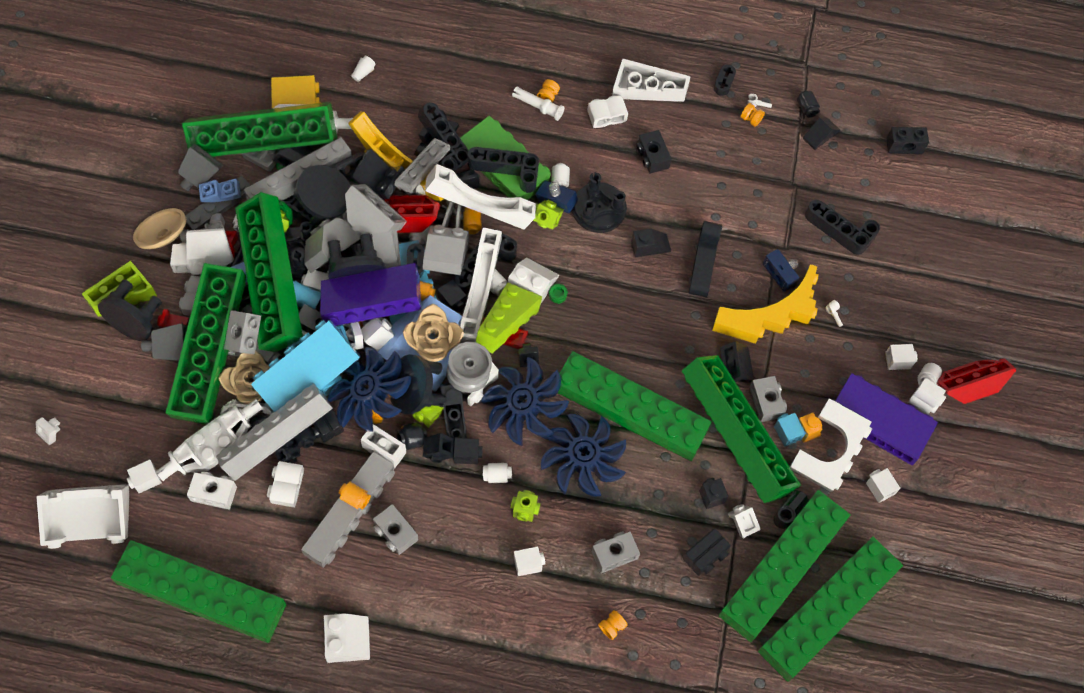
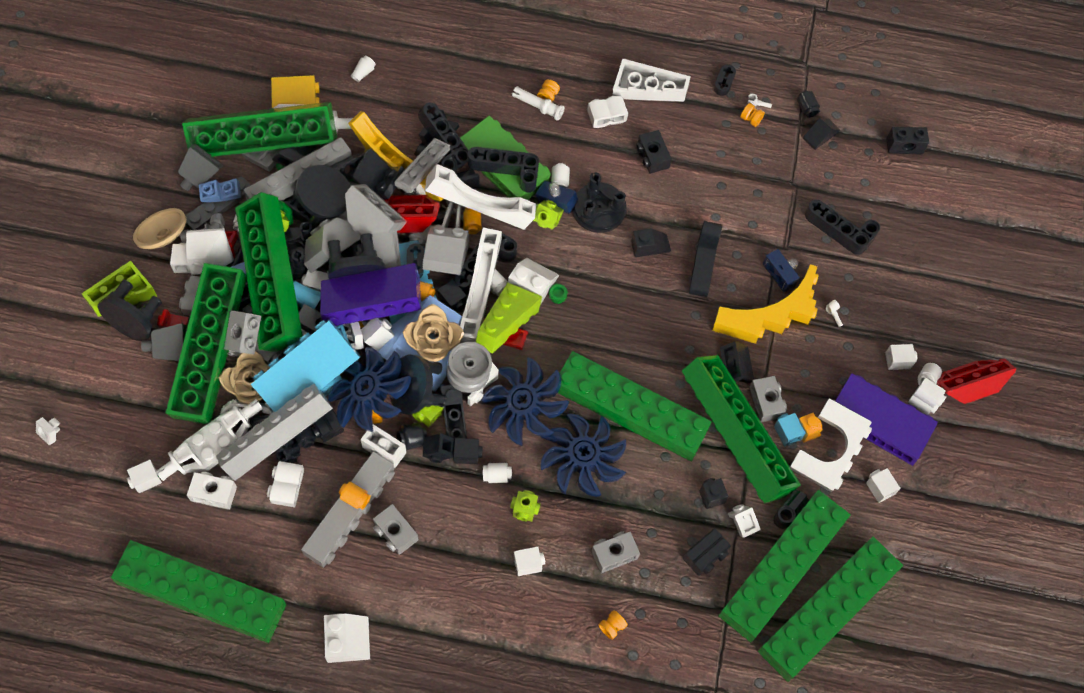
(83, 514): white windscreen -> none
(527, 351): black tile -> none

